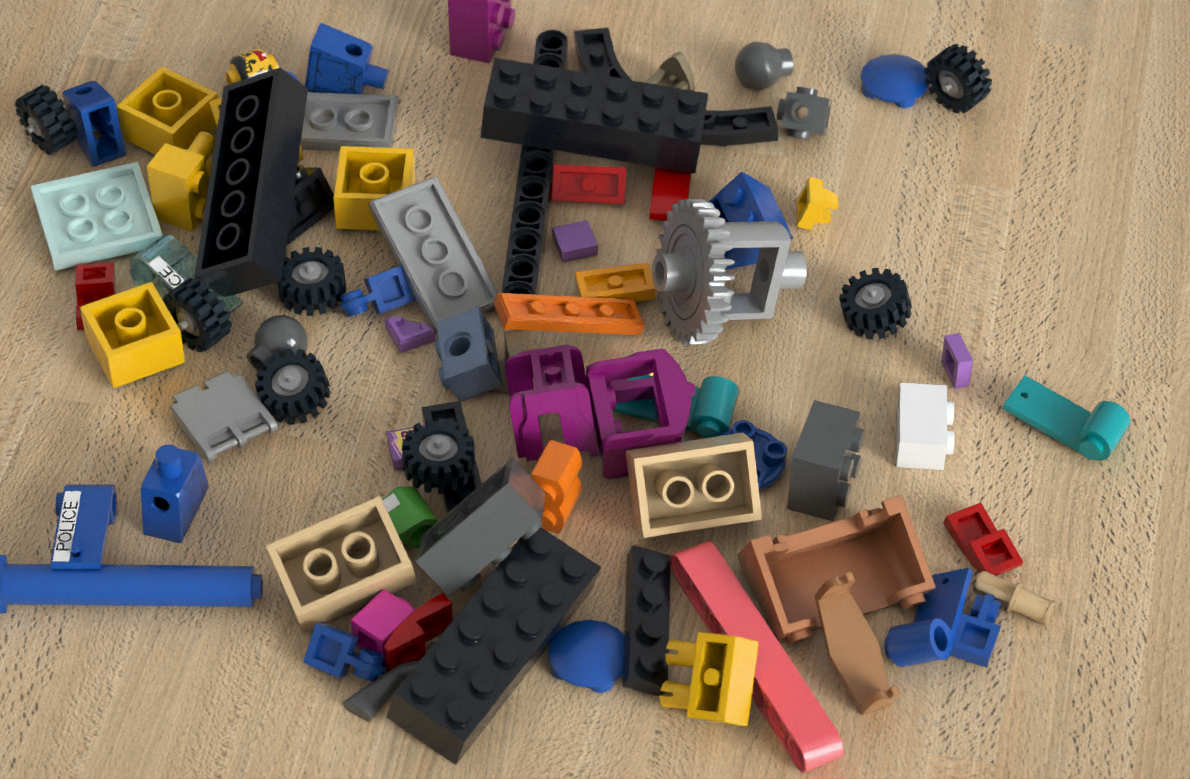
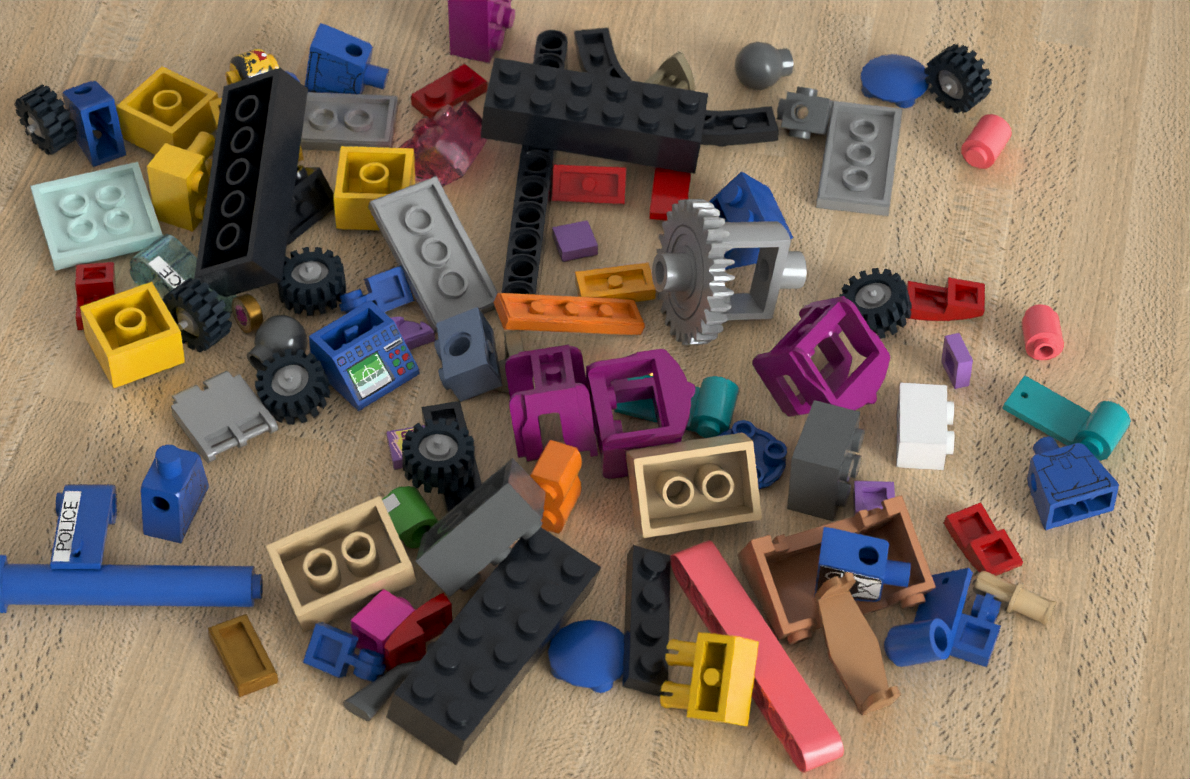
(243, 655): none -> pearl gold tile
(247, 313): none -> pearl gold tile
(363, 355): none -> blue slope
(446, 143): none -> clear pink slope
(449, 89): none -> red plate
(791, 356): none -> magenta animal
(814, 204): yellow tile -> none
(859, 158): none -> light grey tile
(865, 558): none -> blue torso
(870, 494): none -> medium lavender tile
(955, 301): none -> red slope
(986, 141): none -> coral brick
(1042, 332): none -> coral brick
(1068, 483): none -> blue torso

